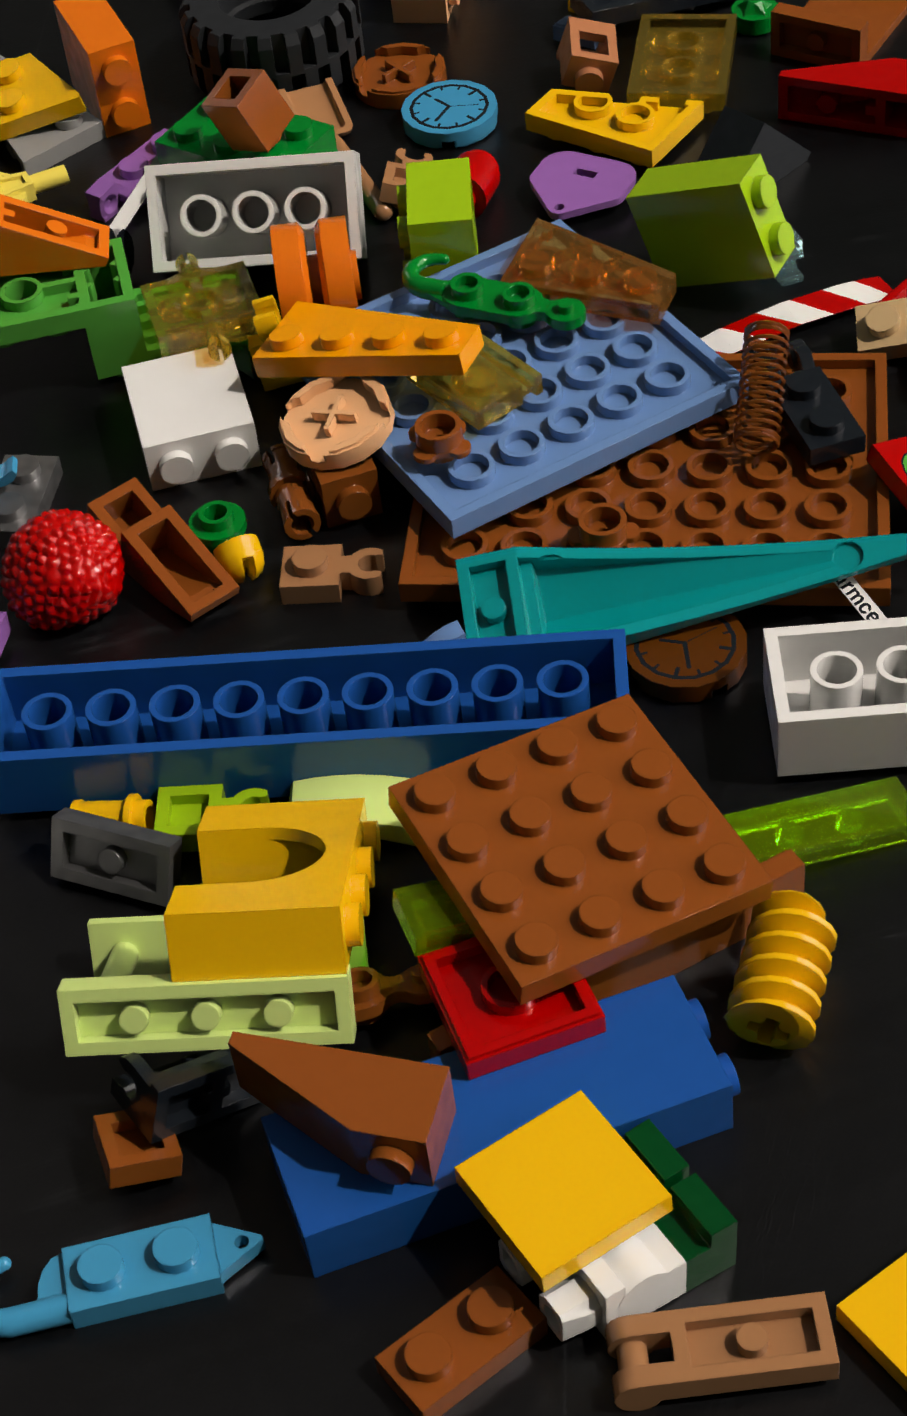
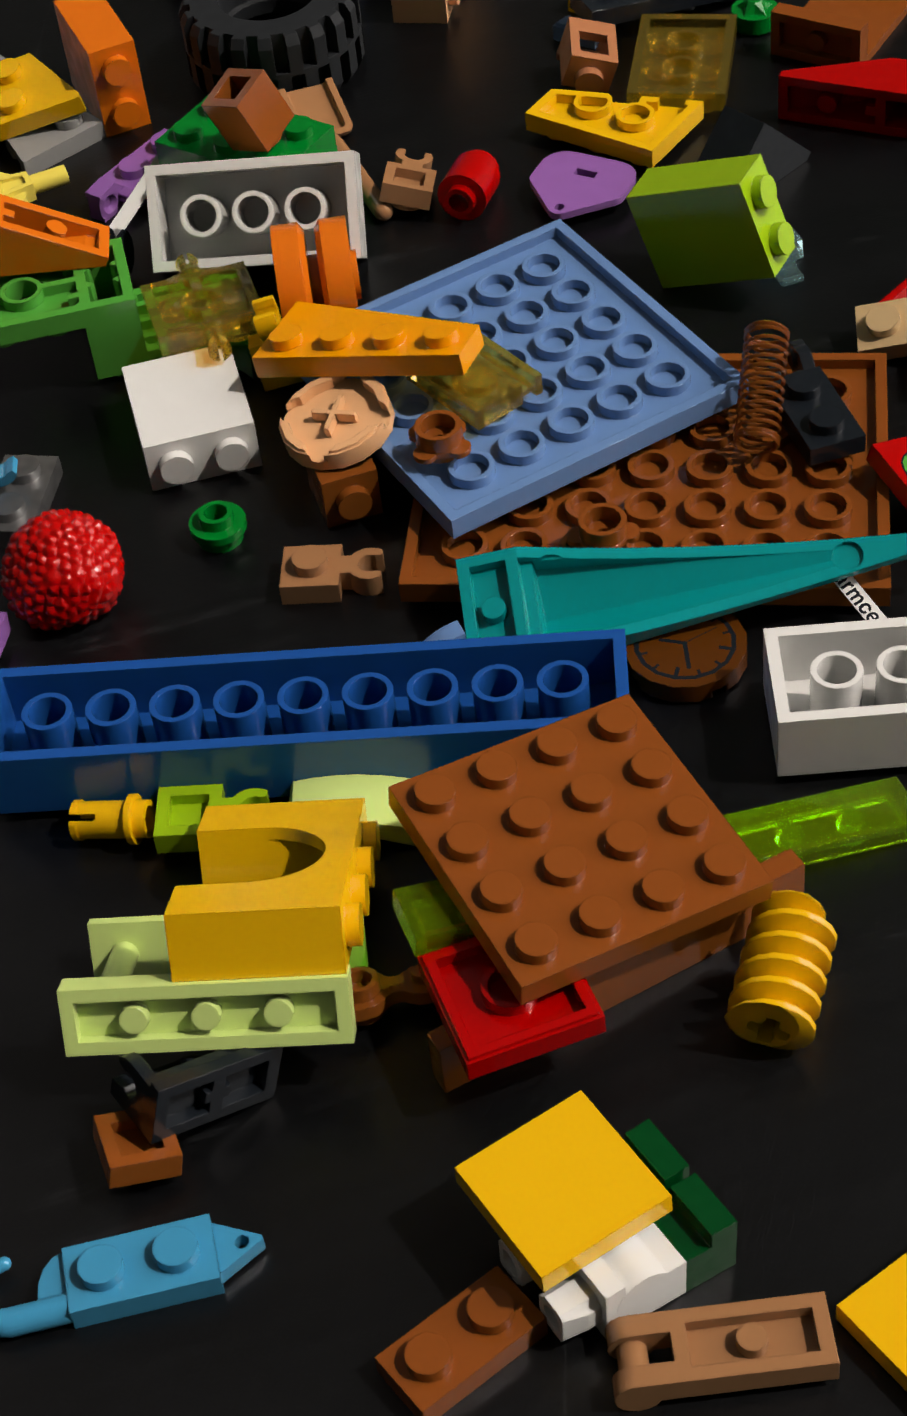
(115, 856): flat silver plate -> none
(163, 551): dark orange slope -> none
(240, 556): yellow hinge -> none
(291, 493): dark orange pin -> none
(363, 1107): dark orange slope -> none
(396, 74): dark orange tile -> none
(437, 212): lime brick -> none
(449, 113): dark azure tile -> none
(491, 300): green piece -> none
(599, 276): clear orange wing -> none
(643, 1067): blue brick -> none
(801, 311): sticker -> none

